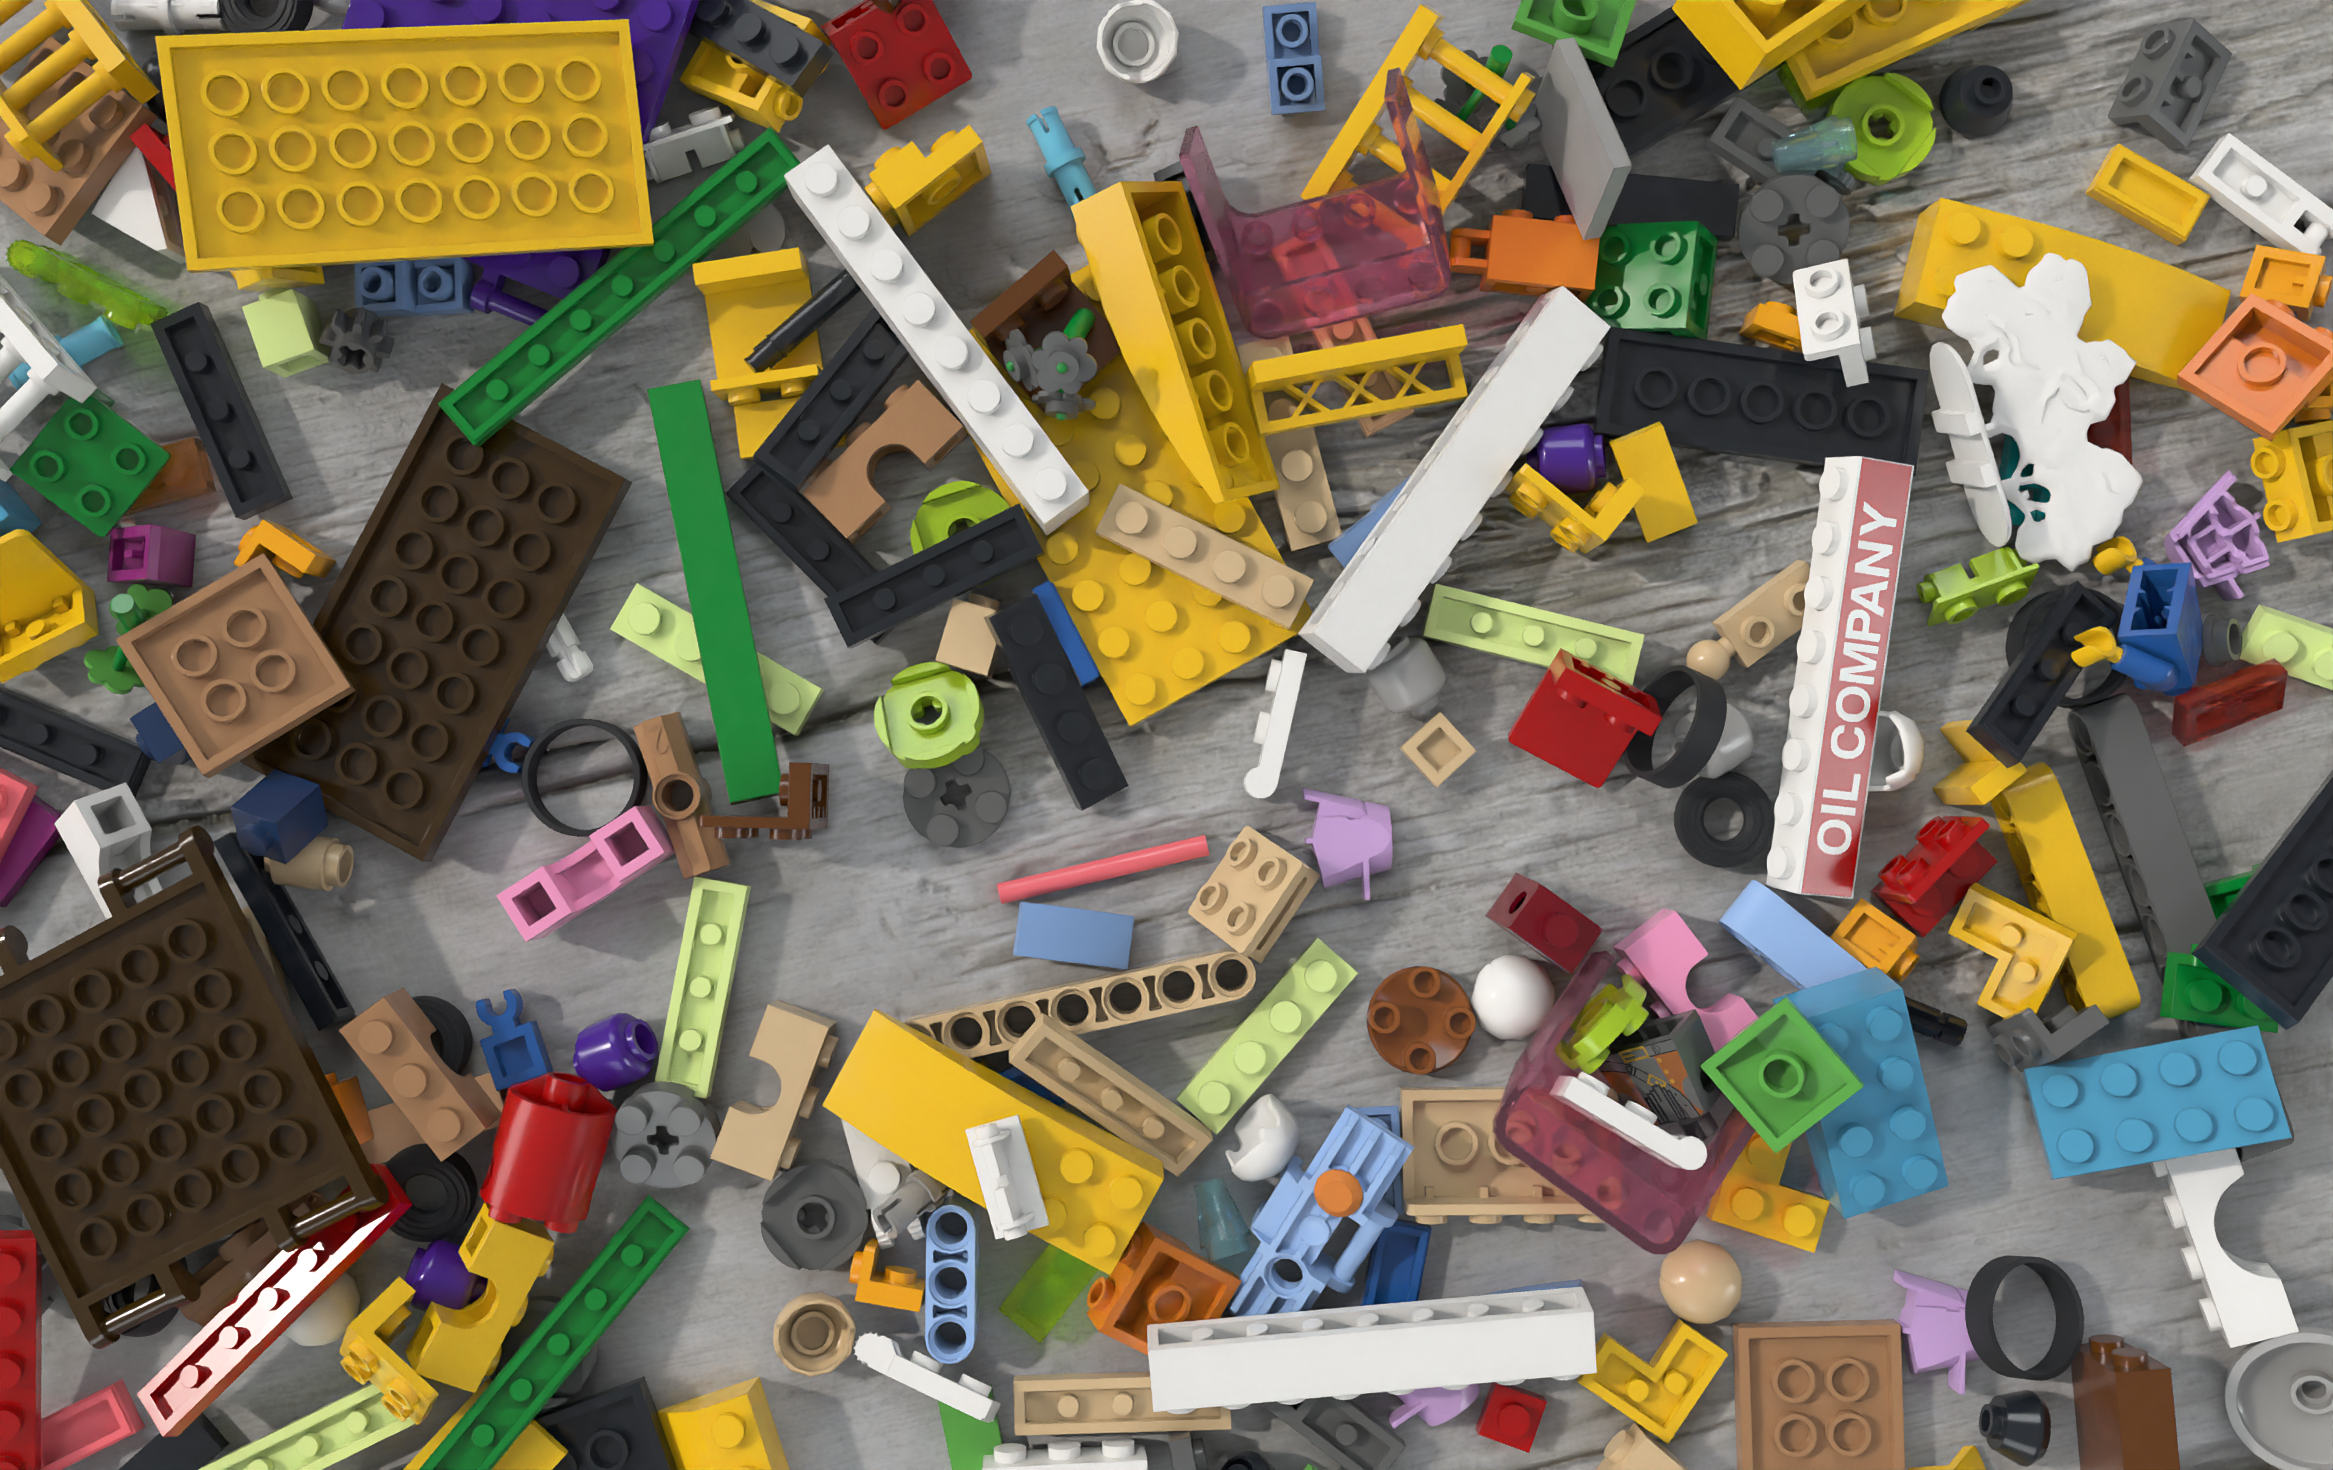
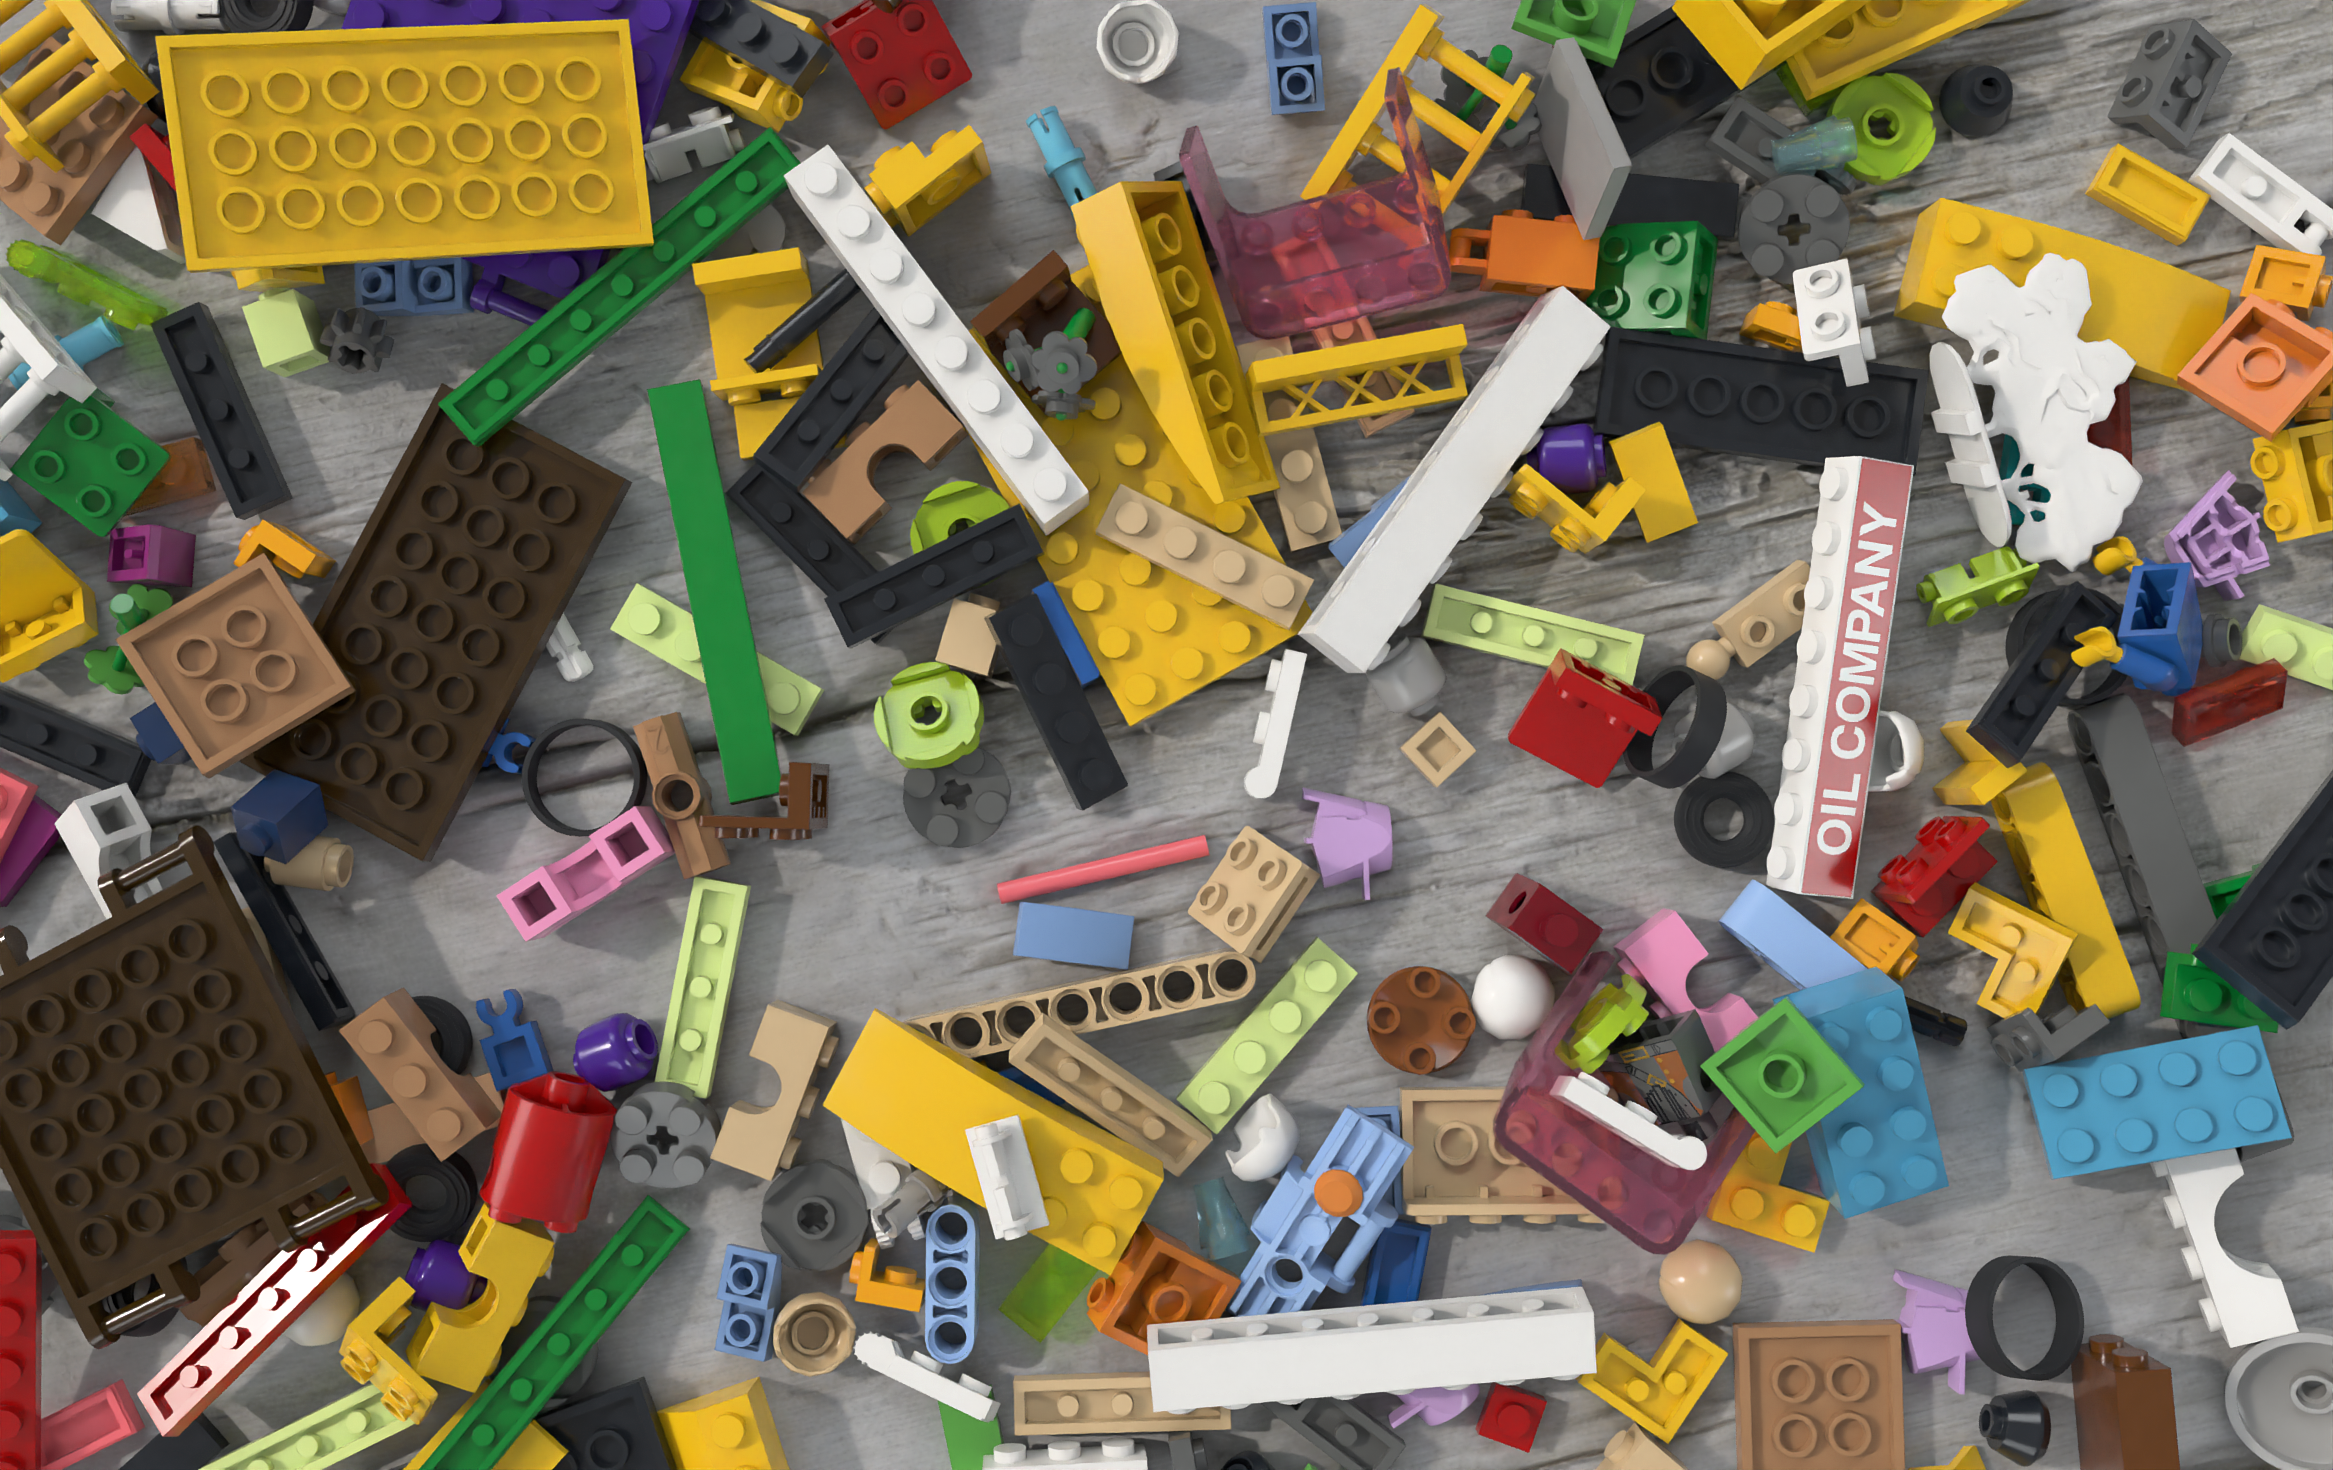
(751, 1304): none -> medium blue slope

